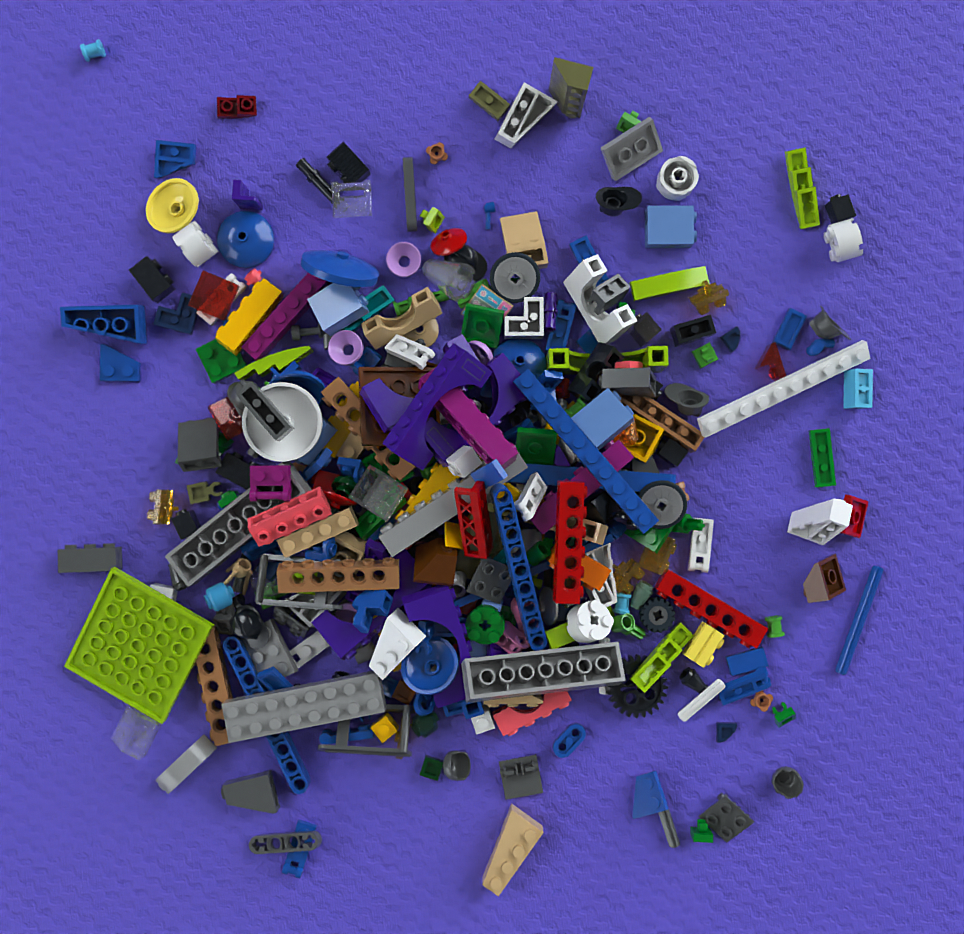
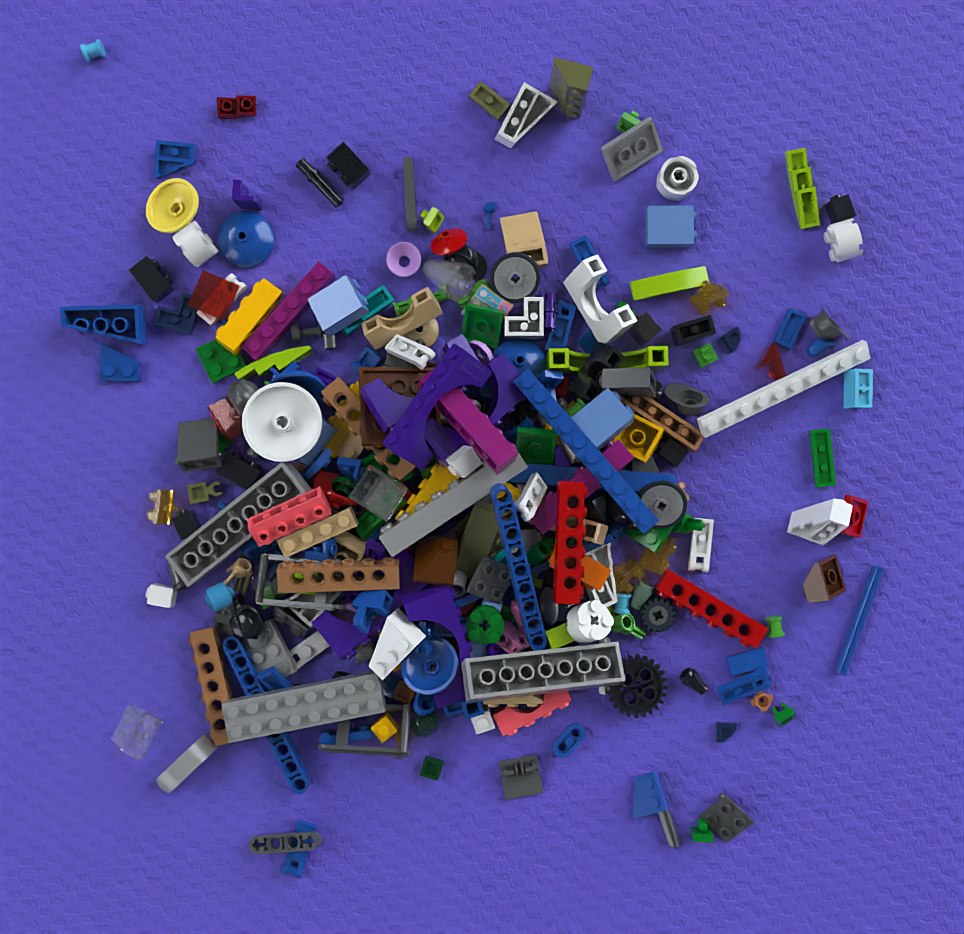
(89, 558): dark grey brick -> none
(138, 645): lime plate -> none
(228, 497): green plate -> none
(252, 792): dark grey slope -> none
(253, 277): coral plate -> none
(265, 411): dark grey brick -> none
(270, 476): magenta plate -> none
(339, 268): blue dish -> none
(339, 342): lavender piece -> none
(351, 205): clear plate -> none
(431, 150): nougat plate -> none
(453, 535): yellow piece -> none
(456, 765): dark grey hair -> none
(479, 509): red fence -> none
(490, 473): blue tile -> none
(512, 846): tan wedge -> none
(609, 293): dark grey hinge -> none
(617, 199): black piece -> none
(628, 364): coral tile -> none
(629, 435): clear orange cone -> none
(661, 657): lime slope -> none
(701, 700): white axle -> none
(703, 645): light yellow brick -> none
(787, 782): dark grey hair -> none

